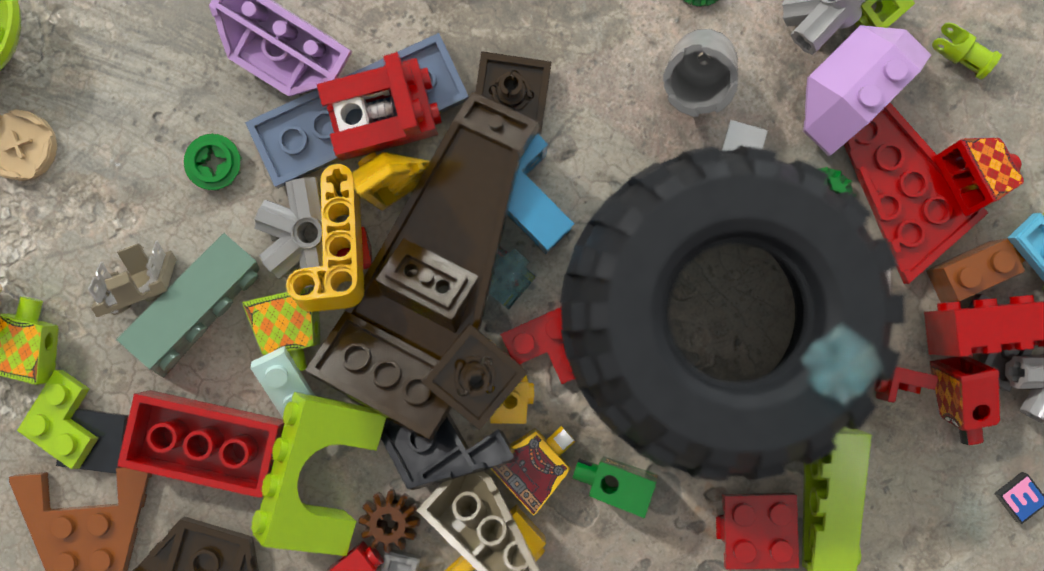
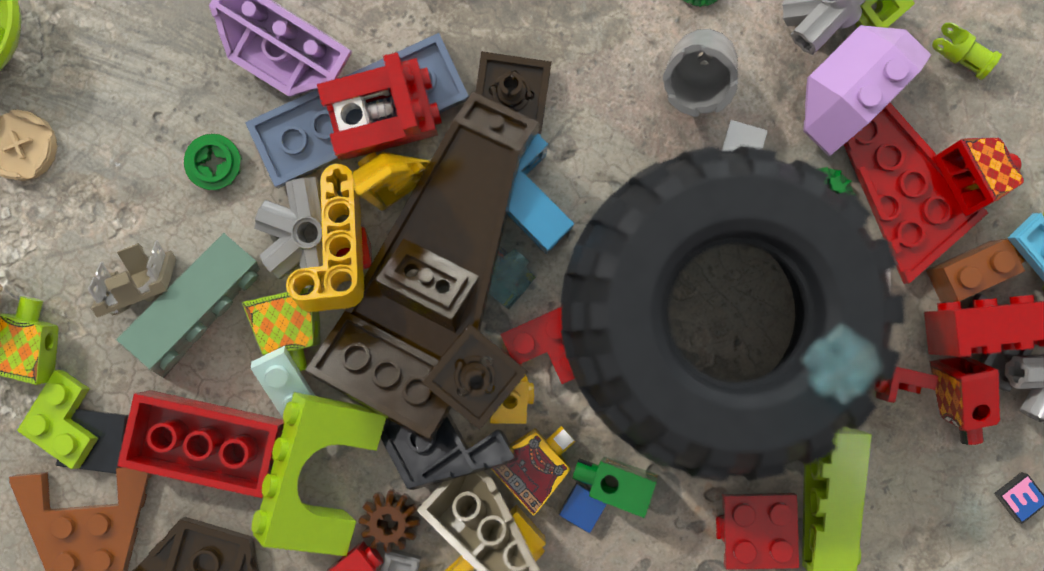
(581, 508): none -> blue tile

